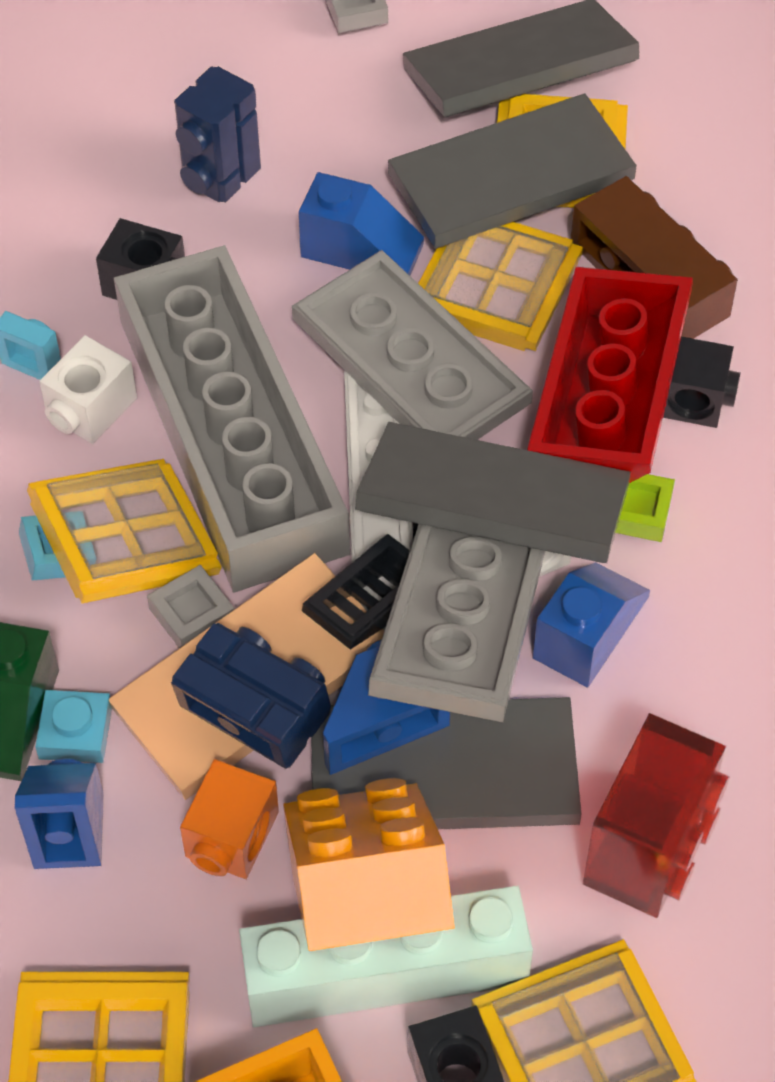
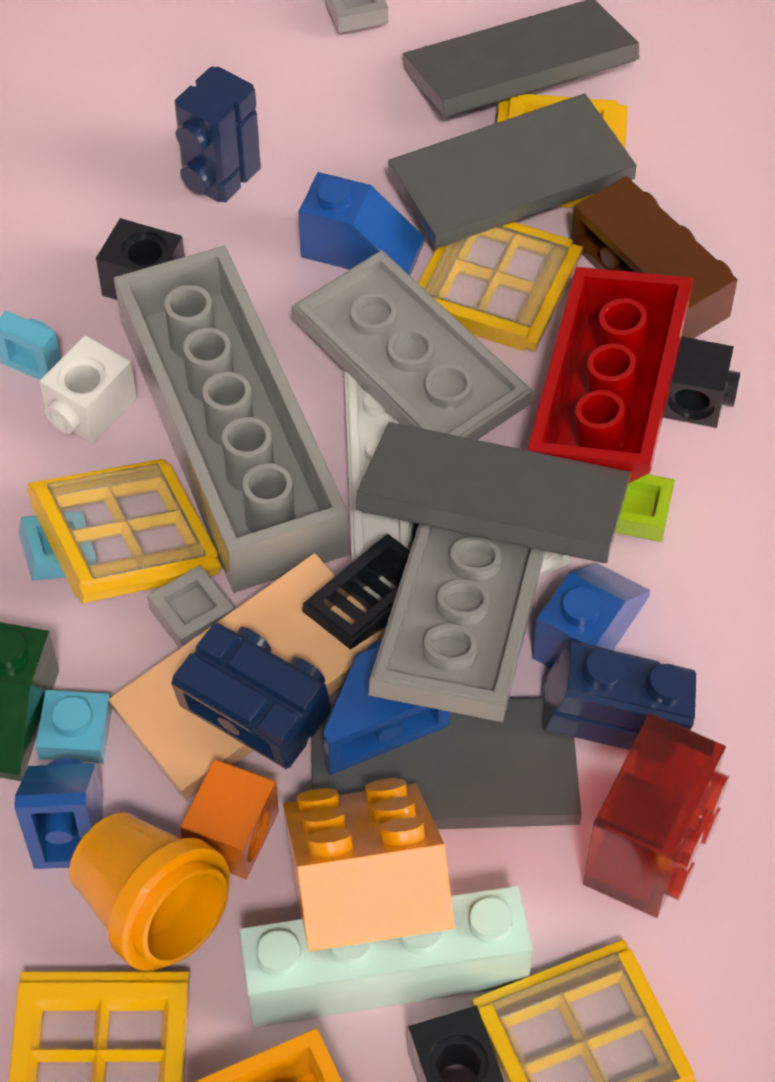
(150, 889): none -> light orange piece
(610, 693): none -> dark blue brick

